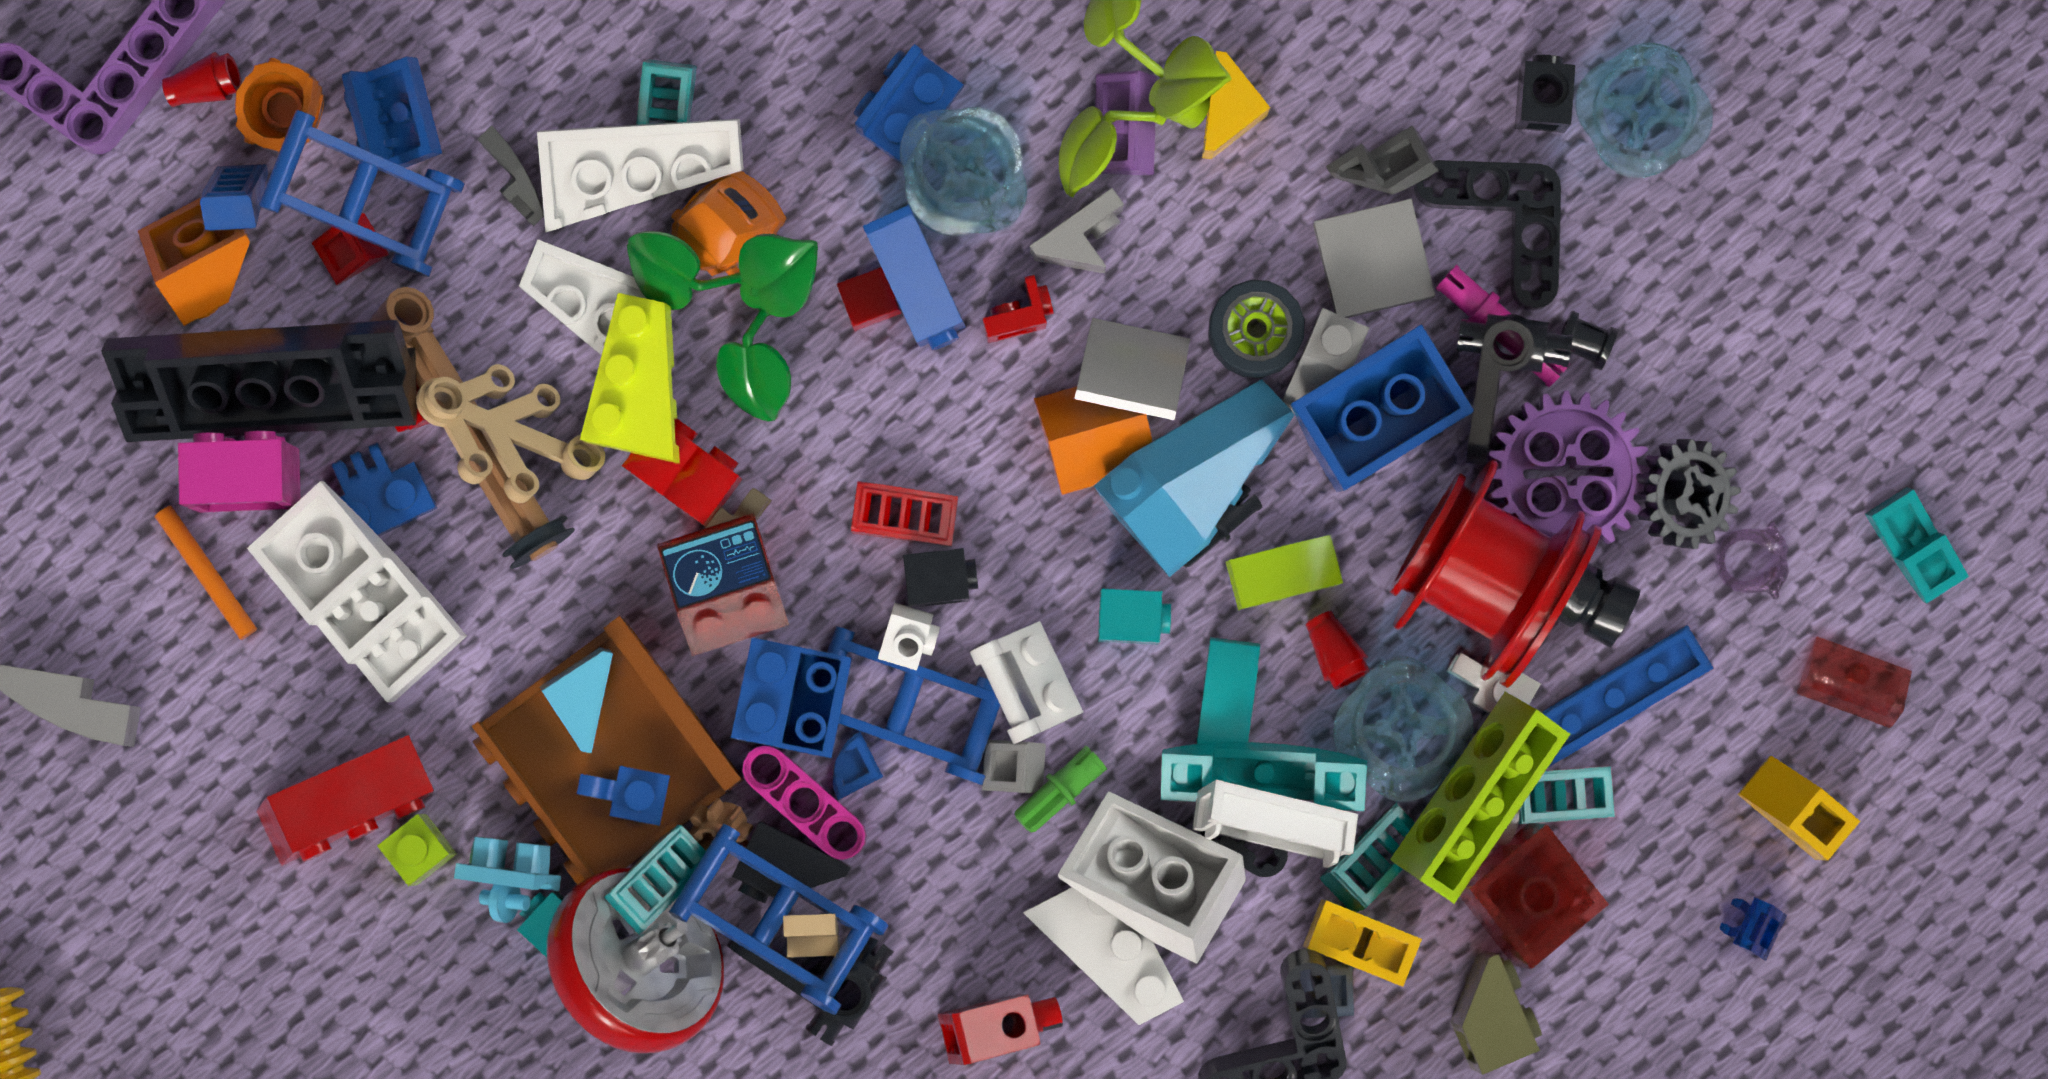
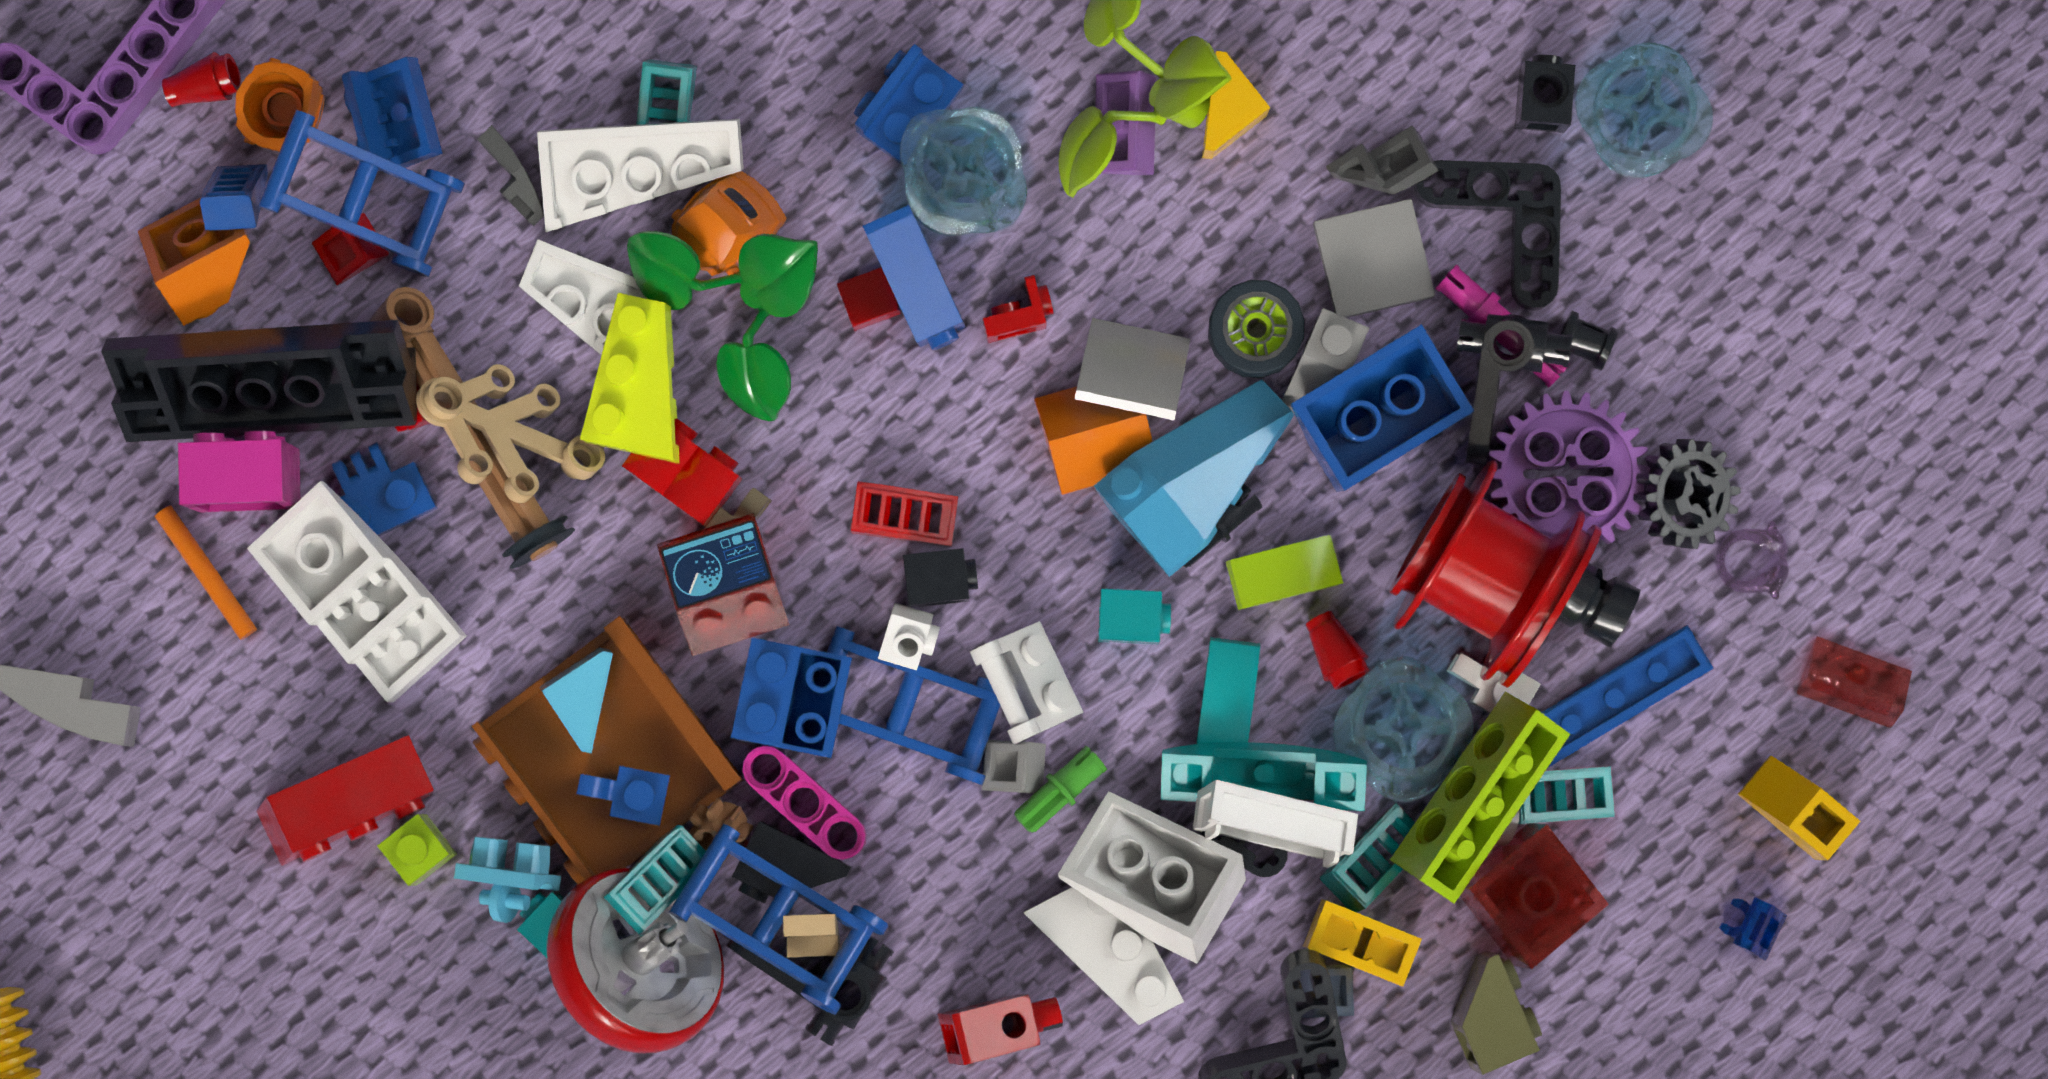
(854, 767): blue tile -> none
(1068, 242): light grey slope -> none
(1916, 545): teal slope -> none

